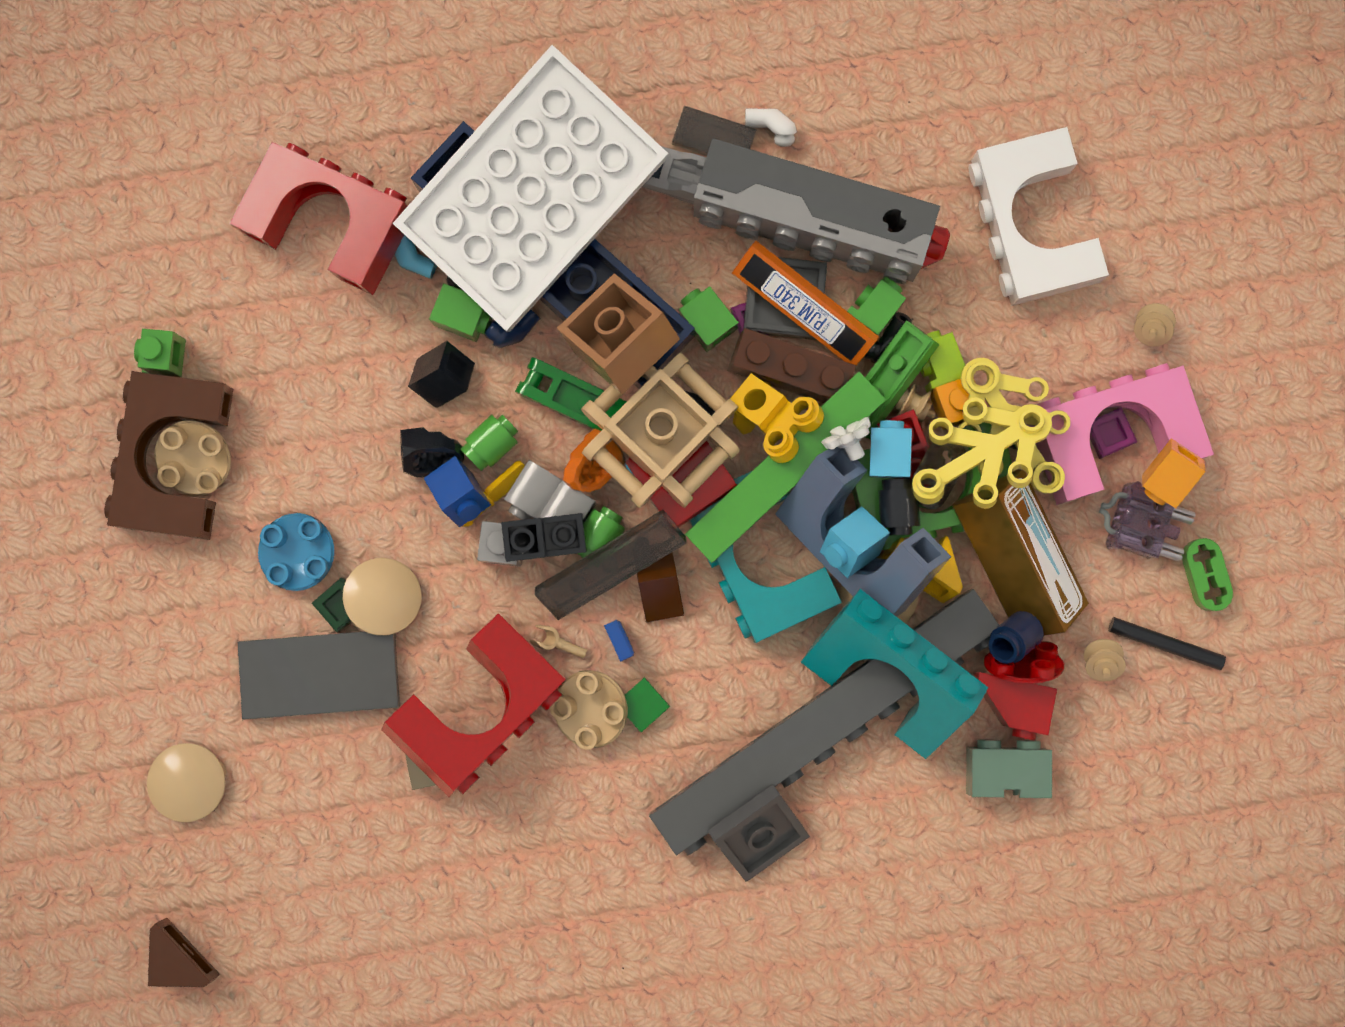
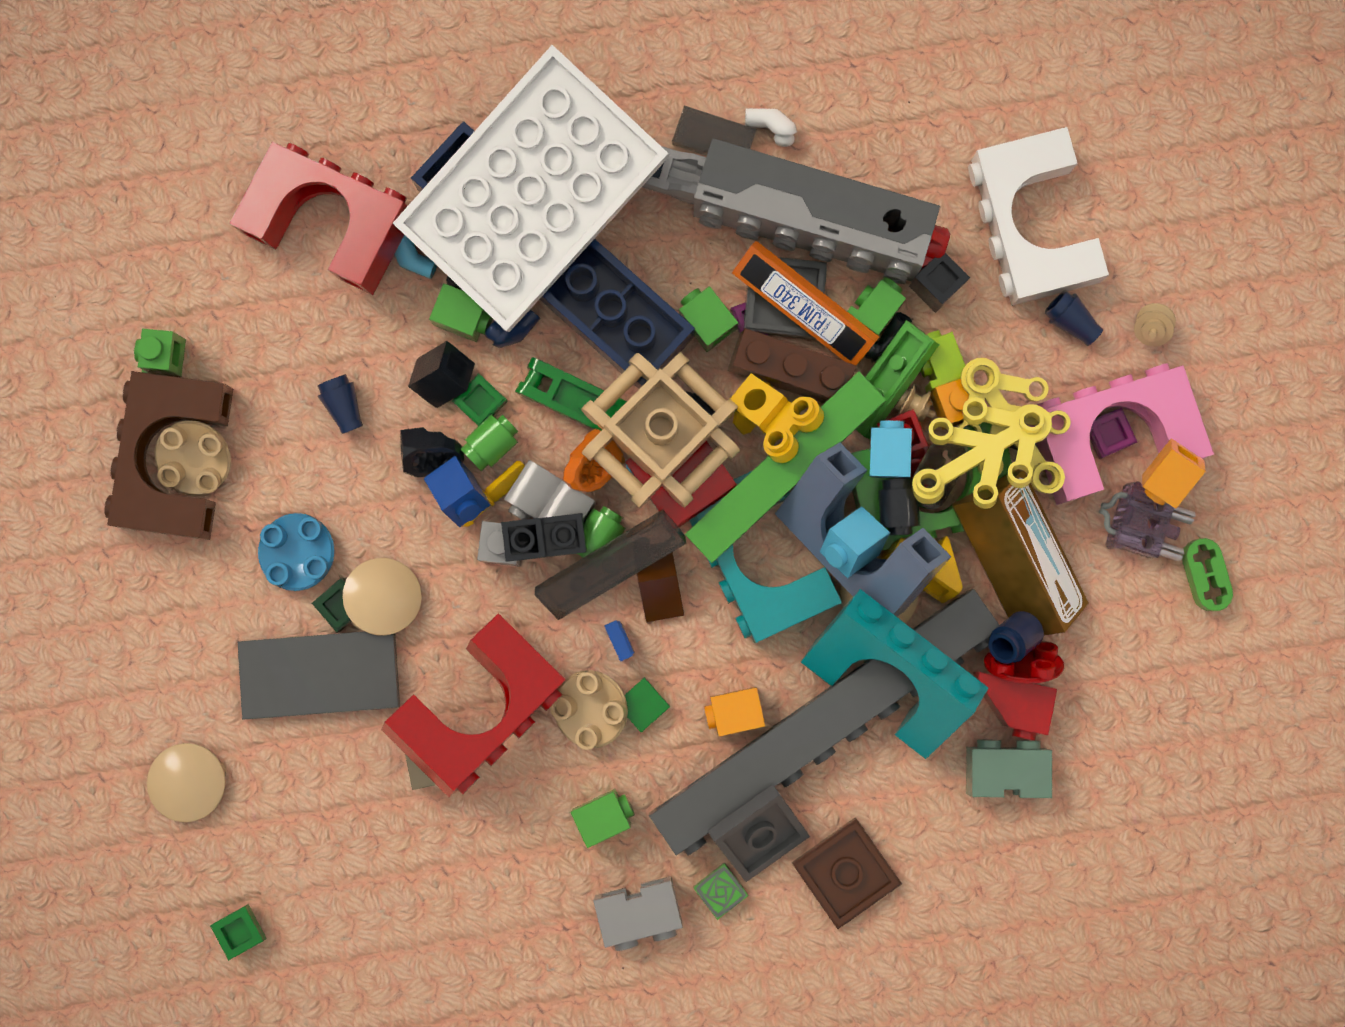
(175, 960): reddish brown slope -> none
(238, 932): none -> green plate
(341, 402): none -> dark blue cone
(480, 400): none -> green tile
(554, 641): tan hand -> none
(603, 817): none -> bright green brick
(618, 333): medium nougat brick -> none
(638, 915): none -> light grey brick
(720, 891): none -> tile
(735, 711): none -> light orange brick
(846, 873): none -> reddish brown tile
(849, 438): white plant -> none
(938, 282): none -> black panel
(1072, 316): none -> dark blue cone
(1104, 660): tan wheel -> none
(1167, 643): black bar -> none

